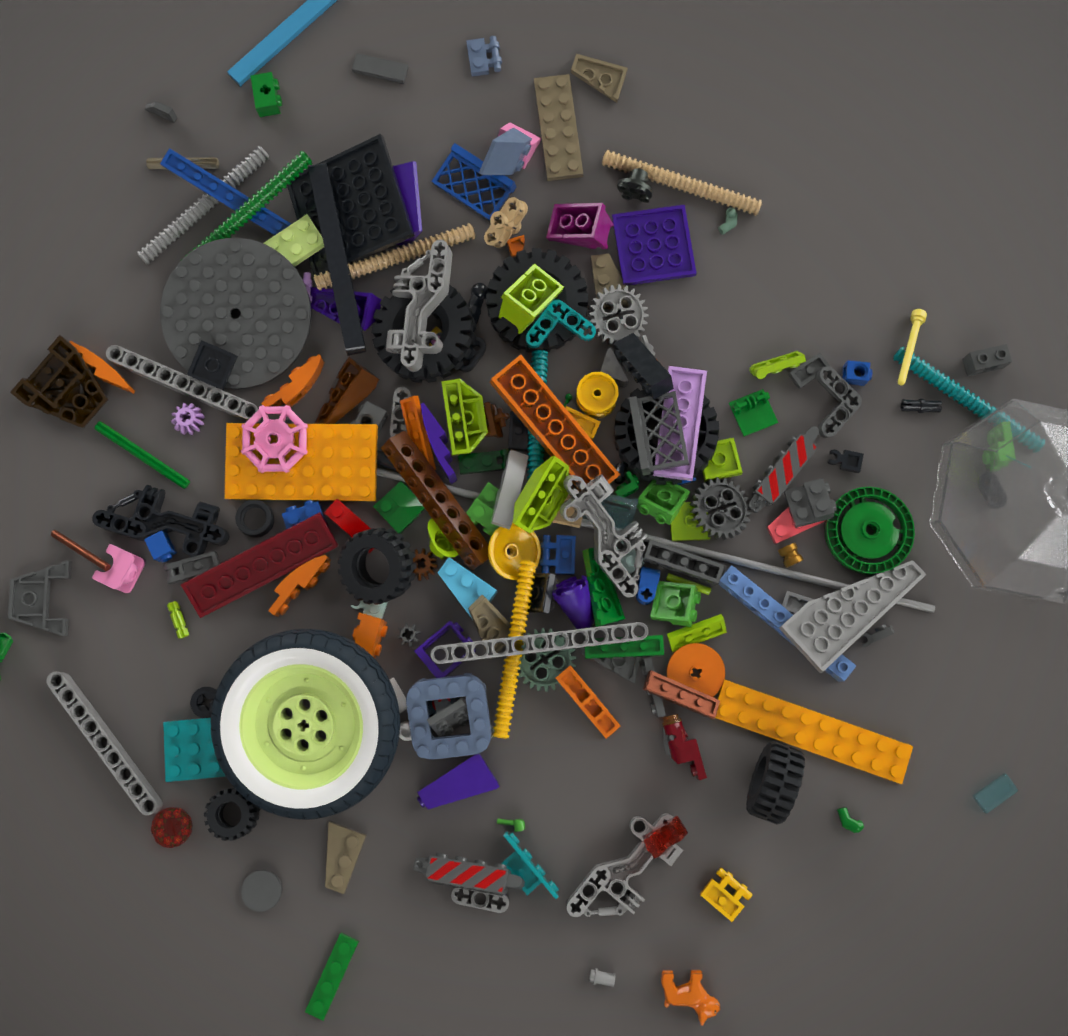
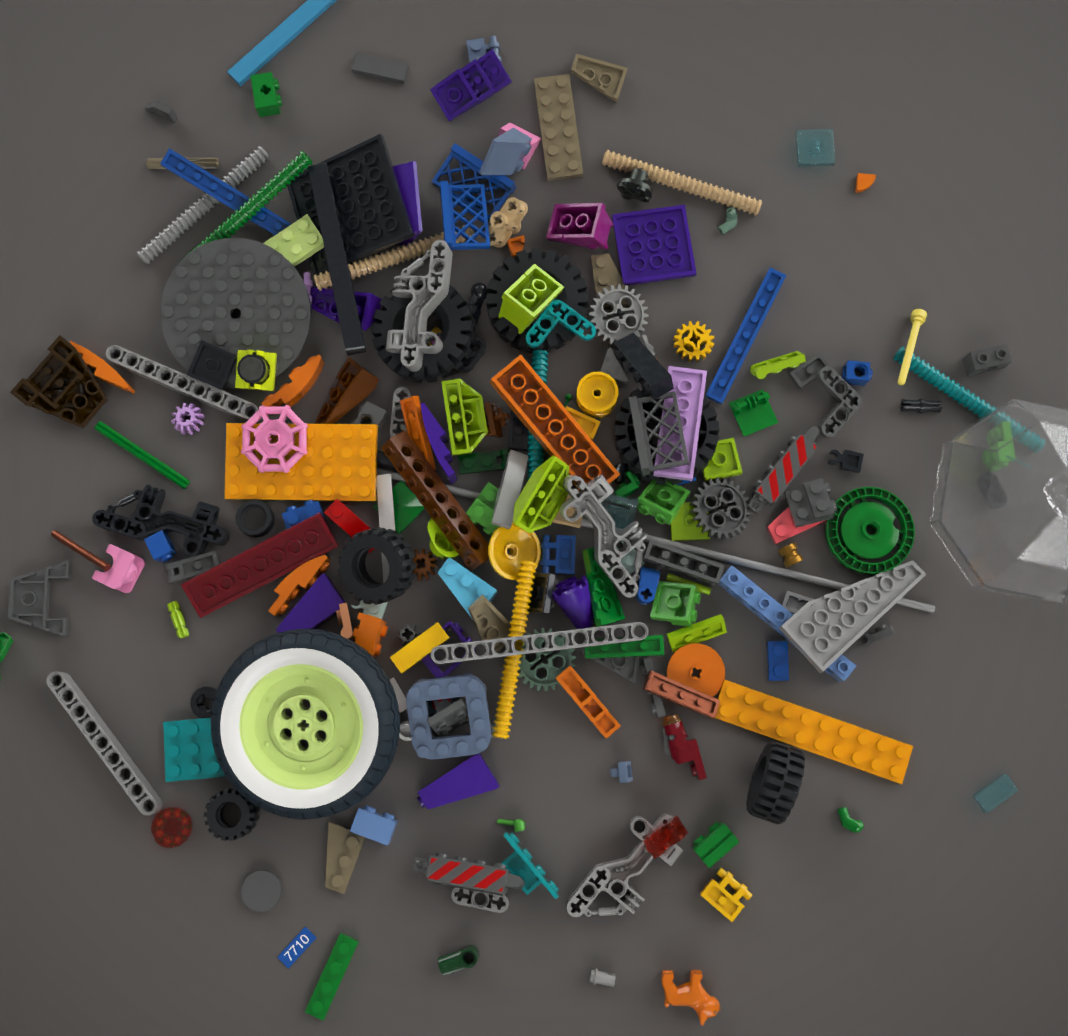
(254, 370): none -> piece
(296, 947): none -> blue sticker
(315, 607): none -> dark purple slope
(344, 619): none -> nougat plate
(374, 825): none -> medium blue brick
(385, 511): none -> white sticker
(419, 647): none -> yellow tile
(449, 221): none -> blue fence
(456, 960): none -> dark green piece
(471, 85): none -> dark purple slope
(623, 771): none -> sand blue tile
(686, 343): none -> yellow gear
(714, 844): none -> green brick
(745, 336): none -> blue plate
(777, 661): none -> blue plate
(815, 147): none -> clear light blue plate
(864, 181): none -> orange tile

